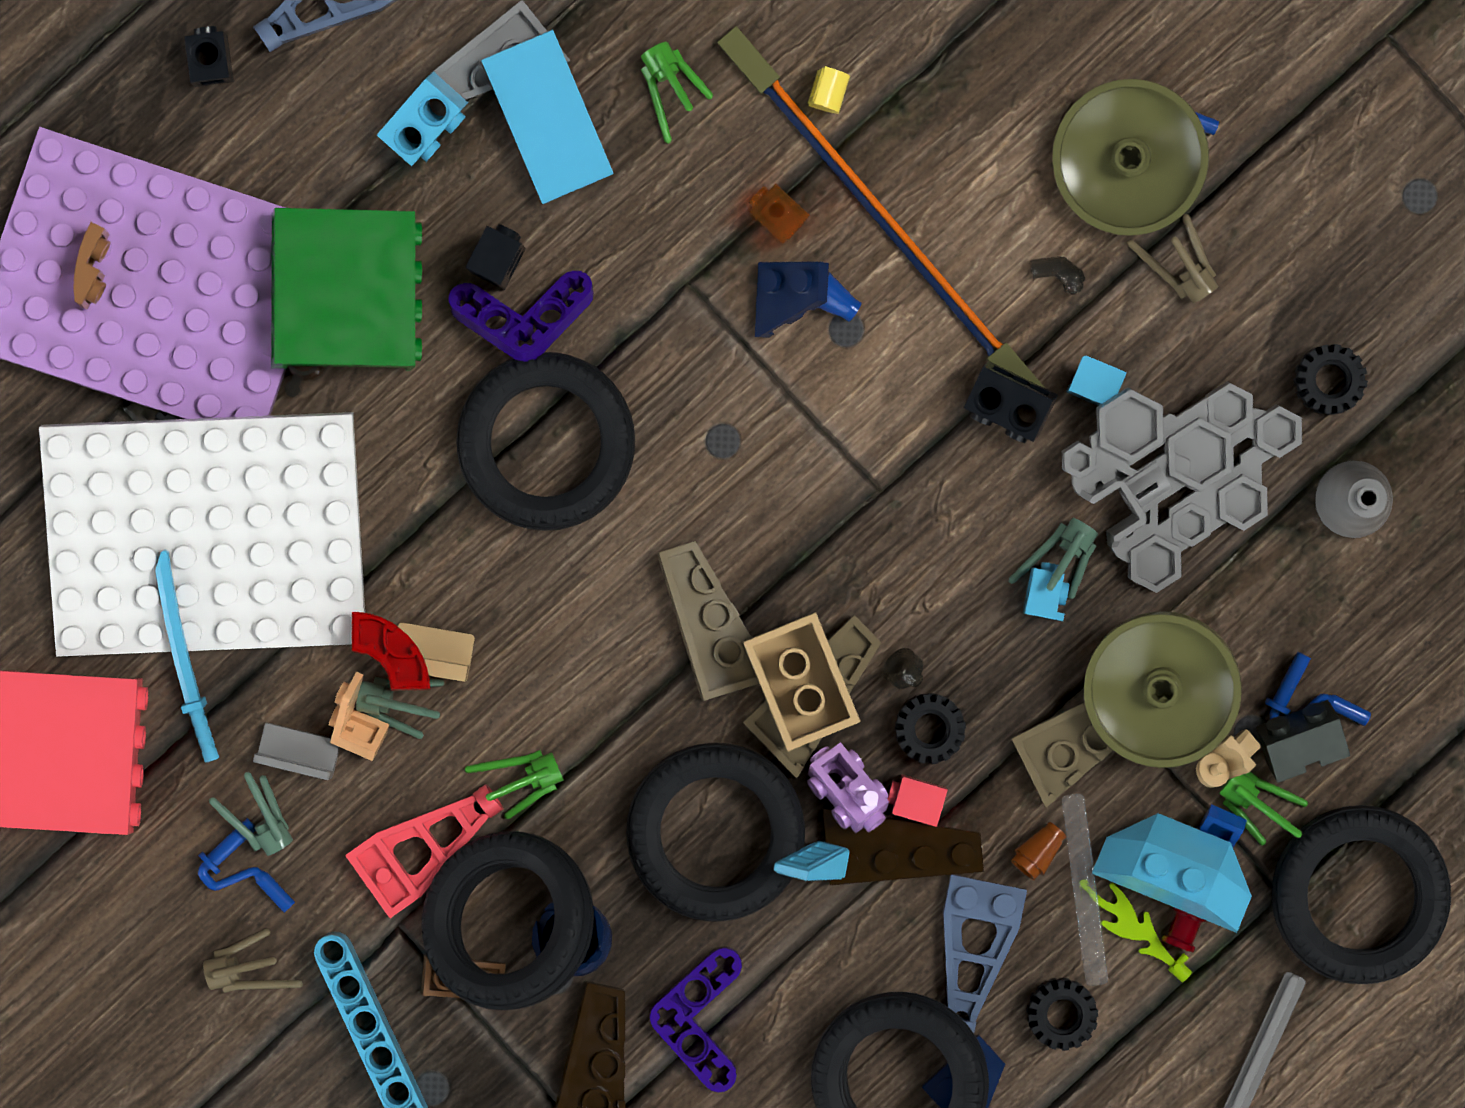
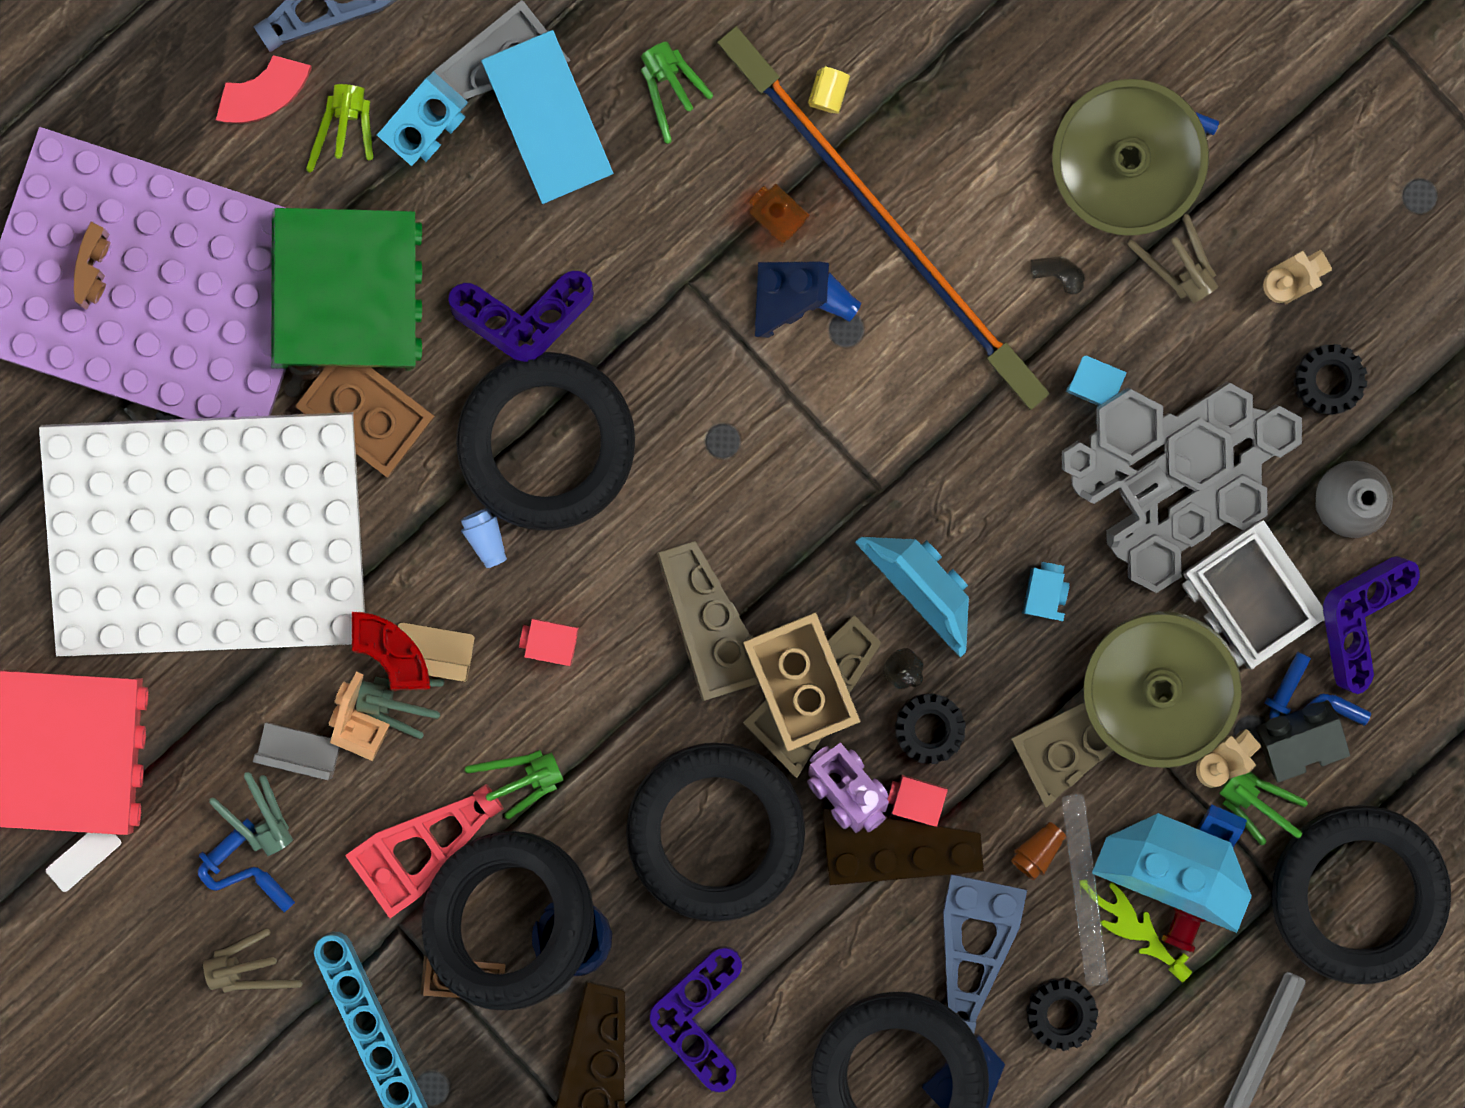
(82, 859): none -> white sticker
(193, 702): medium azure sword -> none
(211, 74): black brick -> none
(264, 94): none -> coral tile
(347, 103): none -> lime plant
(384, 416): none -> medium nougat plate
(484, 536): none -> light blue cone
(496, 255): black brick -> none
(549, 641): none -> coral brick
(815, 862): medium azure slope -> none
(924, 584): none -> medium azure wedge
(1014, 392): black brick -> none
(1076, 540): sand green plant -> none
(1253, 595): none -> window
(1295, 277): none -> tan hips
(1350, 617): none -> dark purple beam

